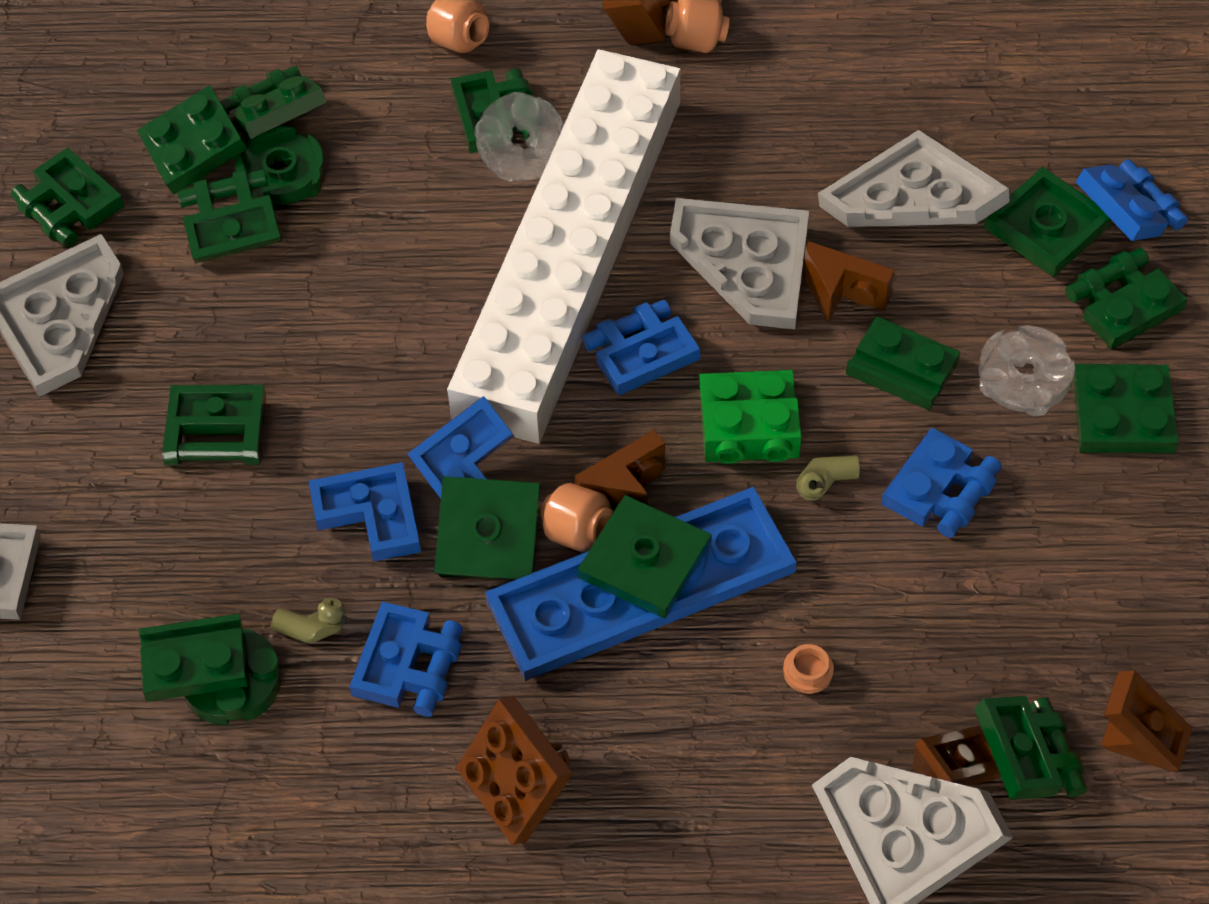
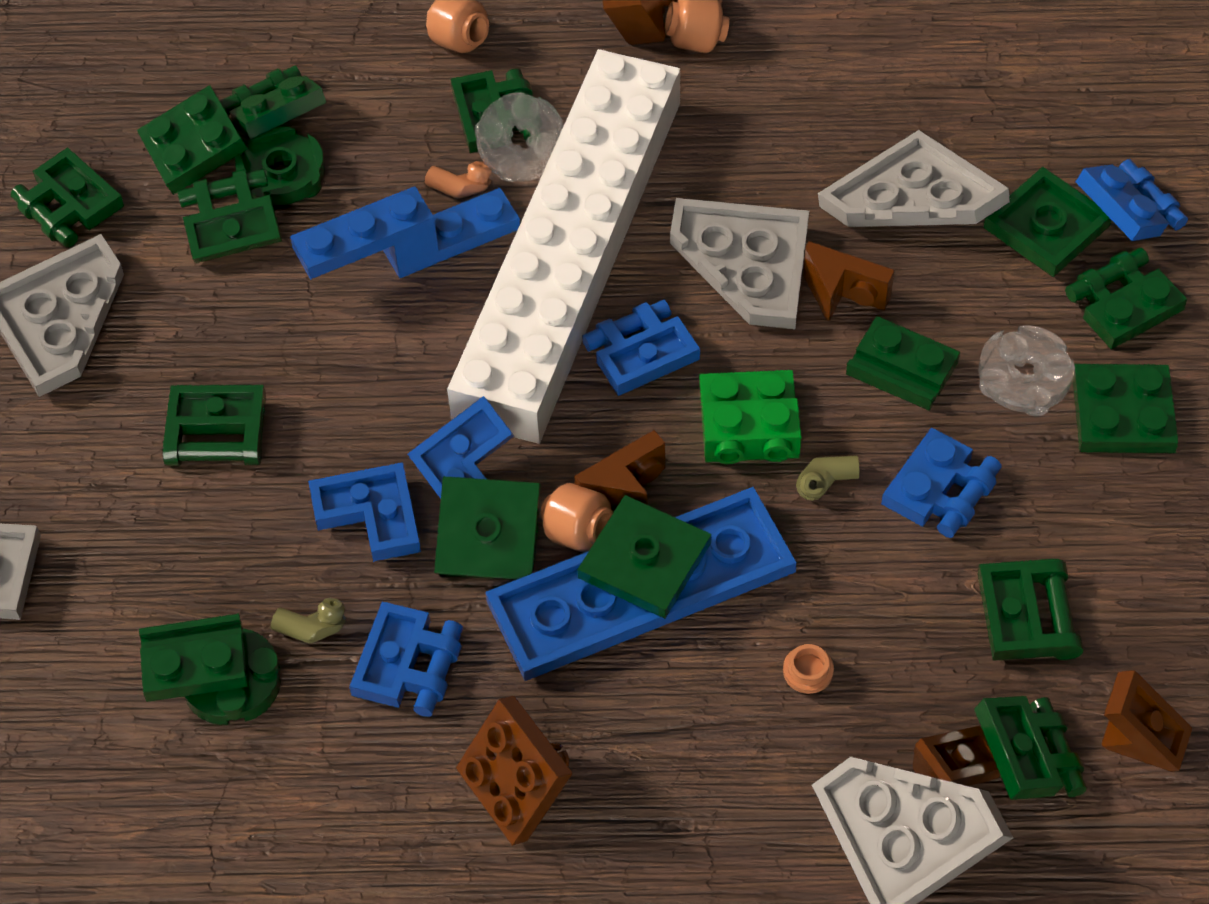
(405, 232): none -> blue bracket
(461, 185): none -> nougat arm
(1014, 615): none -> dark green plate

